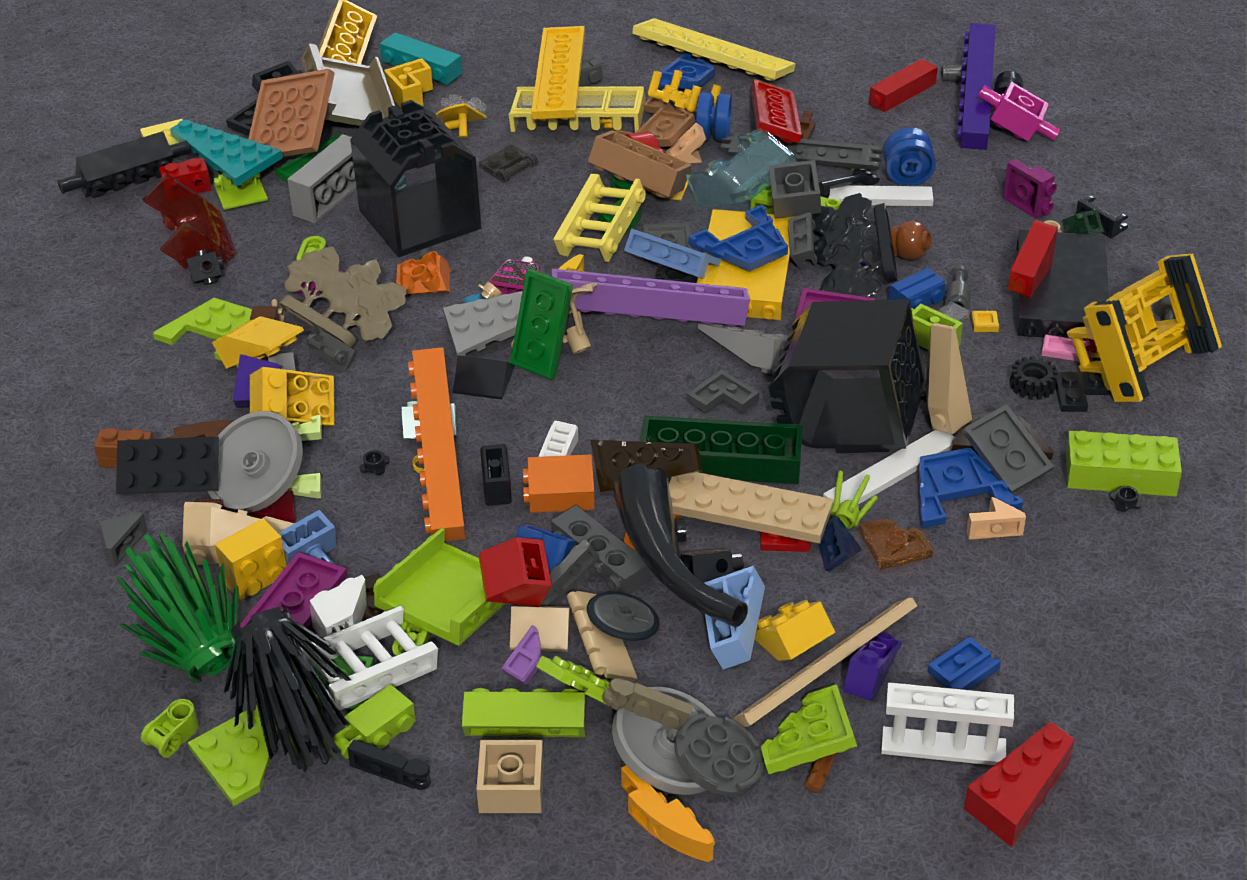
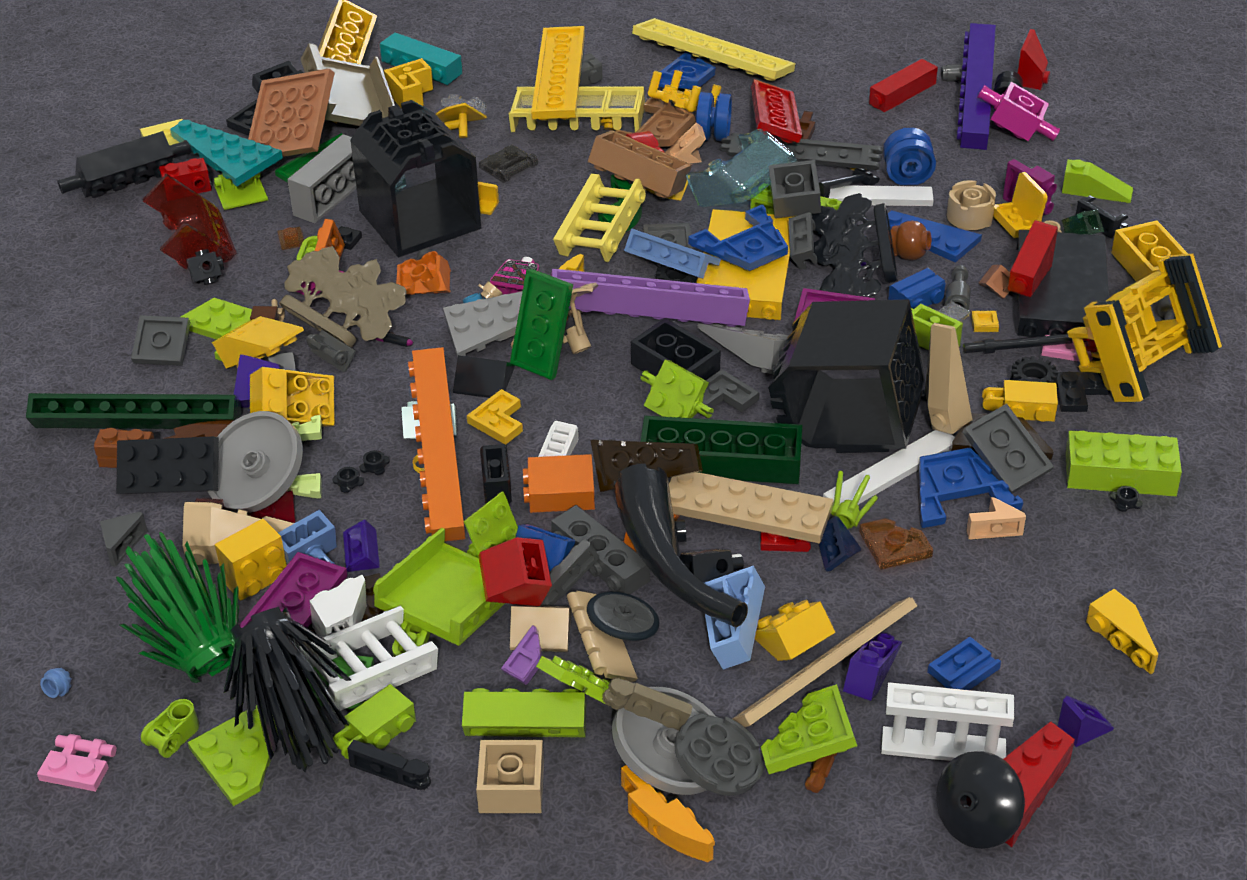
(56, 682): none -> medium blue plate
(74, 770): none -> bright pink plate
(128, 410): none -> dark green brick
(160, 340): none -> dark grey plate
(290, 238): none -> clear orange plate
(328, 236): none -> orange wing
(347, 479): none -> black plate
(350, 237): none -> black plate
(361, 547): none -> dark purple slope
(396, 339): none -> black piece
(488, 197): none -> yellow panel
(491, 525): none -> lime hinge
(494, 417): none -> yellow plate
(675, 344): none -> black brick
(676, 392): none -> lime plate
(946, 240): none -> blue wing
(971, 205): none -> tan brick
(990, 345): none -> black bar
(994, 794): none -> black dish
(997, 280): none -> nougat panel
(1024, 398): none -> yellow brick
(1025, 208): none -> yellow bracket
(1033, 63): none -> red slope
(1082, 721): none -> dark purple slope
(1087, 179): none -> lime slope
(1122, 625): none -> yellow slope
(1142, 246): none -> yellow brick

